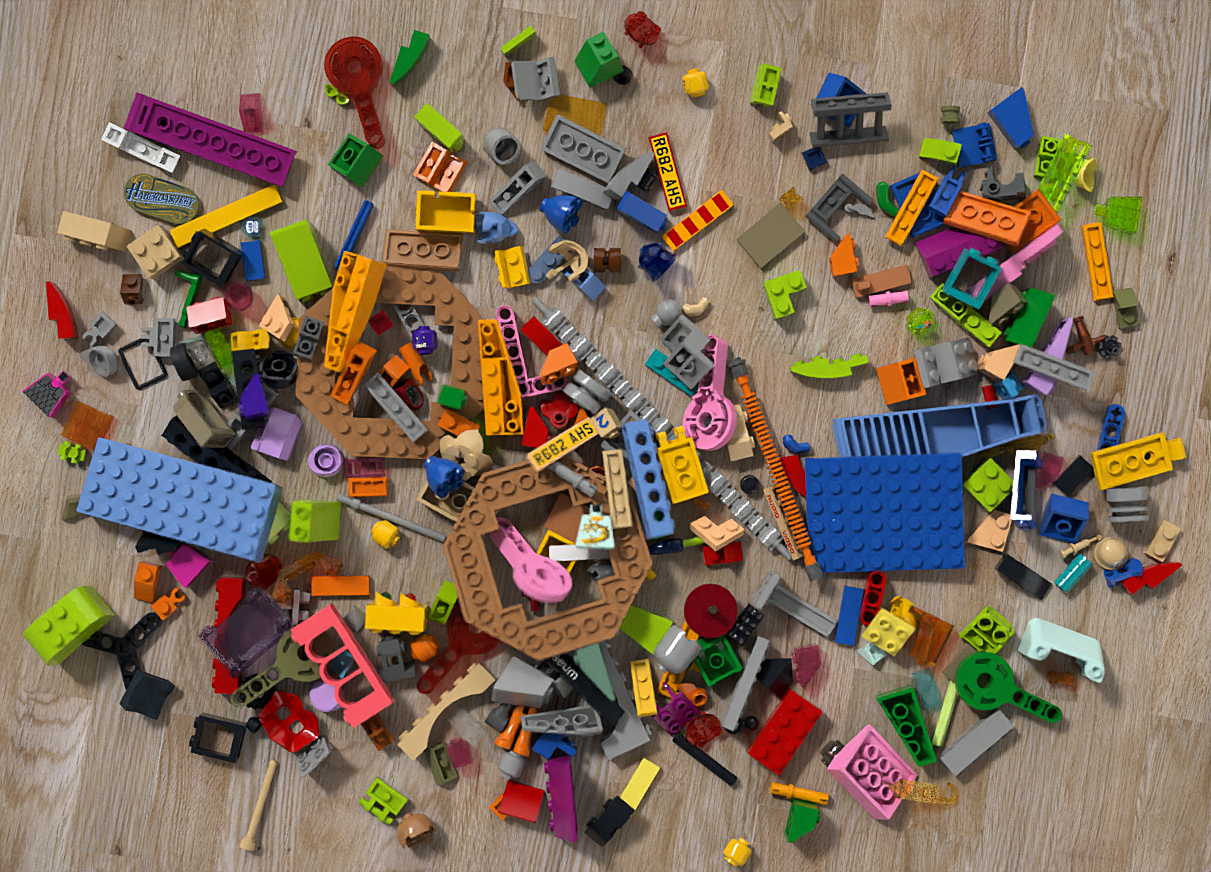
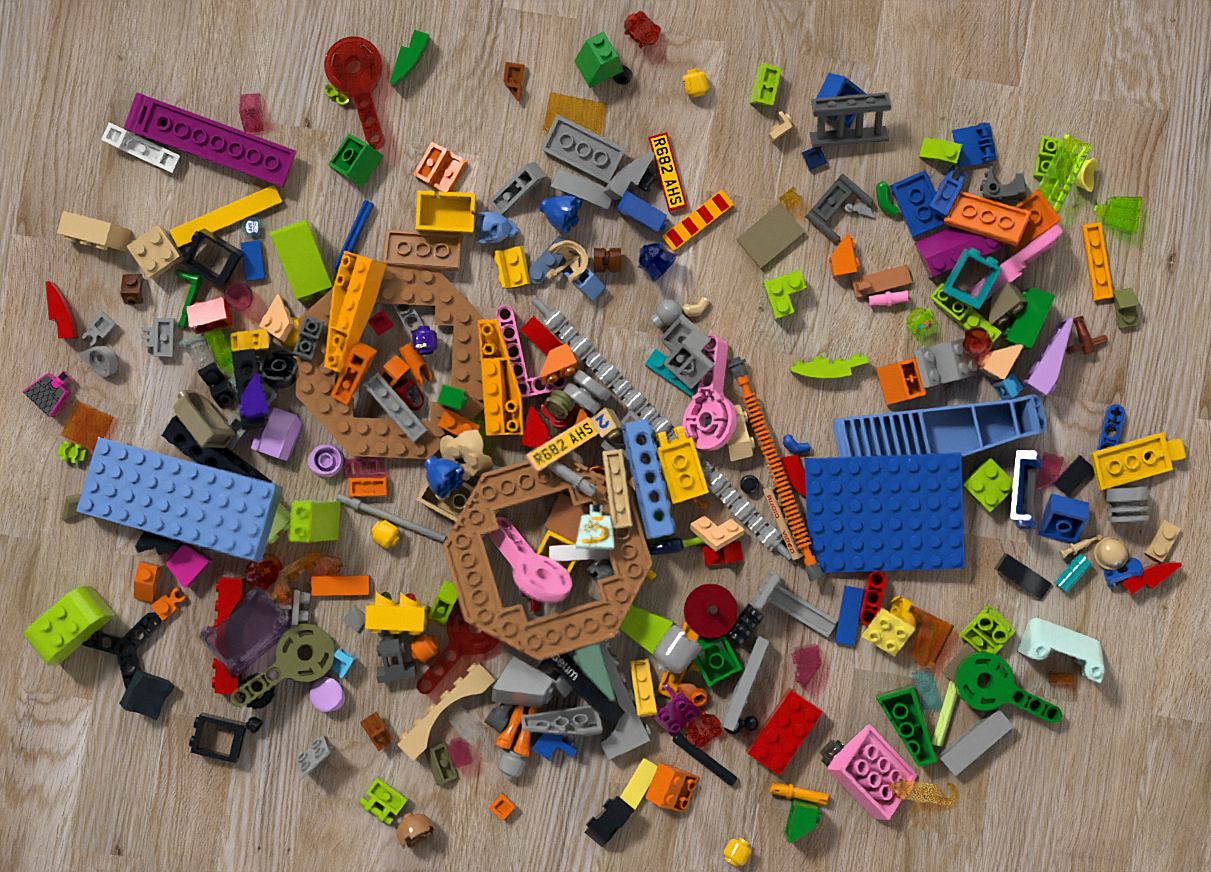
(129, 370): black piece -> none
(161, 199): olive tile -> none
(183, 363): black tyre -> none
(248, 841): tan piece -> none
(279, 730): red piece -> none
(355, 711): coral fence -> none
(440, 128): lime brick -> none
(498, 143): light grey piece -> none
(518, 41): lime tile -> none
(521, 801): red piece -> none
(535, 79): light grey bracket -> none
(559, 404): none -> olive wheel
(562, 797): magenta slope -> none
(671, 787): none -> orange slope
(776, 675): black slope -> none
(872, 653): light aqua slope -> none
(911, 207): light orange tile -> none
(950, 114): olive wheel -> none
(977, 342): none -> clear red hair
(989, 395): red pin -> none
(993, 531): light nougat wing -> none
(1014, 119): blue slope -> none
(1033, 442): clear yellow plate -> none
(1053, 367): light grey plate -> none
(1109, 347): black plant -> none

